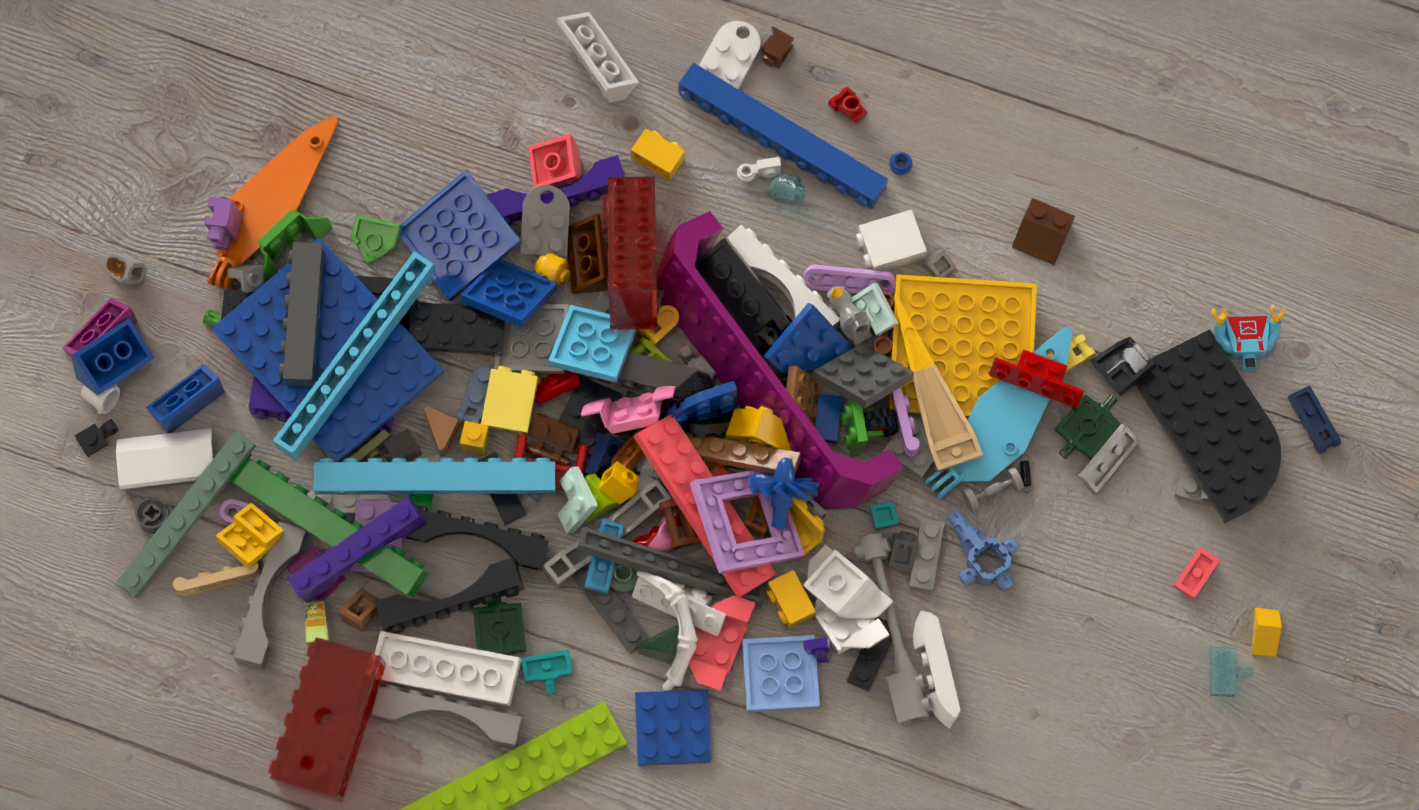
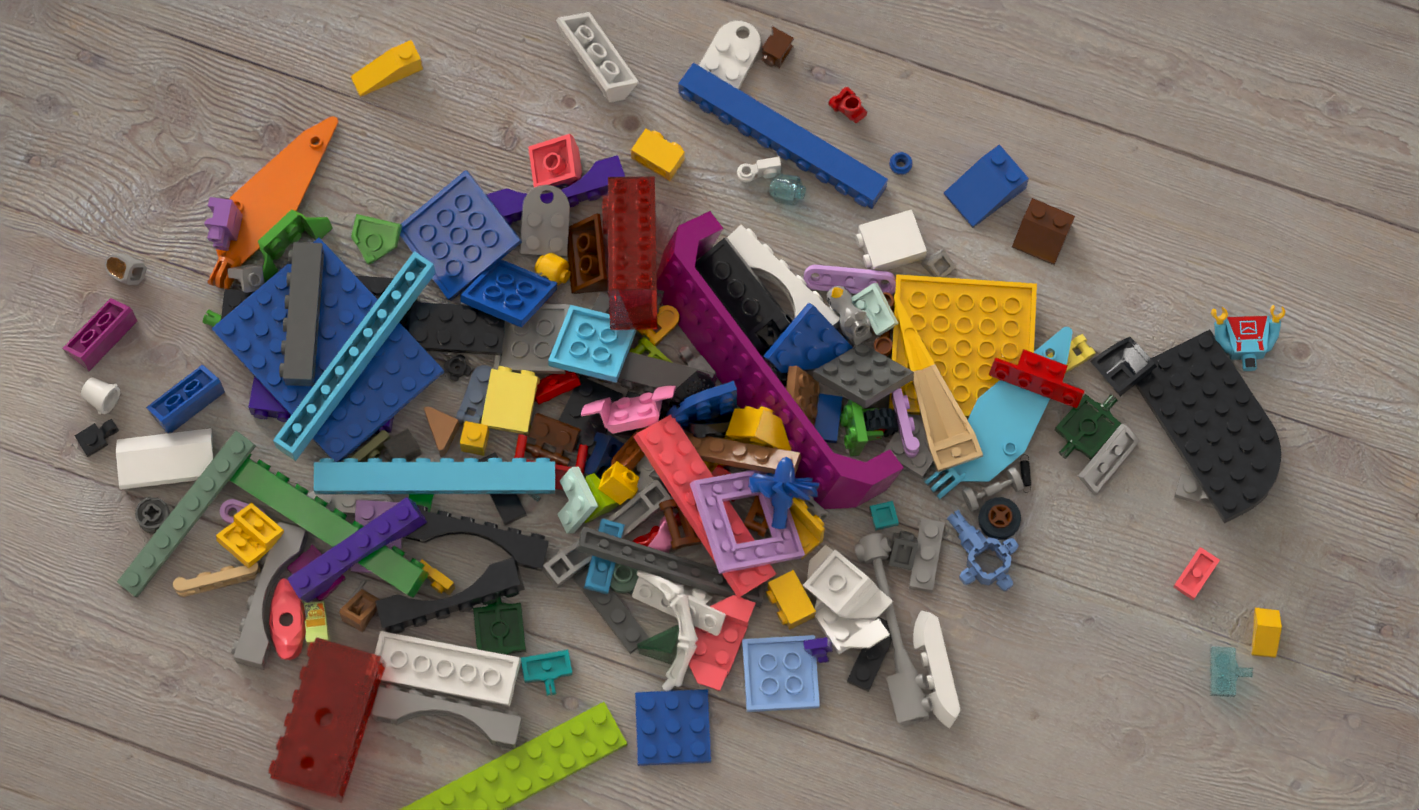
(111, 357): blue slope -> none
(287, 639): none -> coral piece
(388, 68): none -> yellow slope
(439, 581): none -> yellow plate
(450, 365): none -> black plate
(987, 186): none -> blue slope
(999, 510): none -> black wheel
(1314, 419): dark blue plate -> none

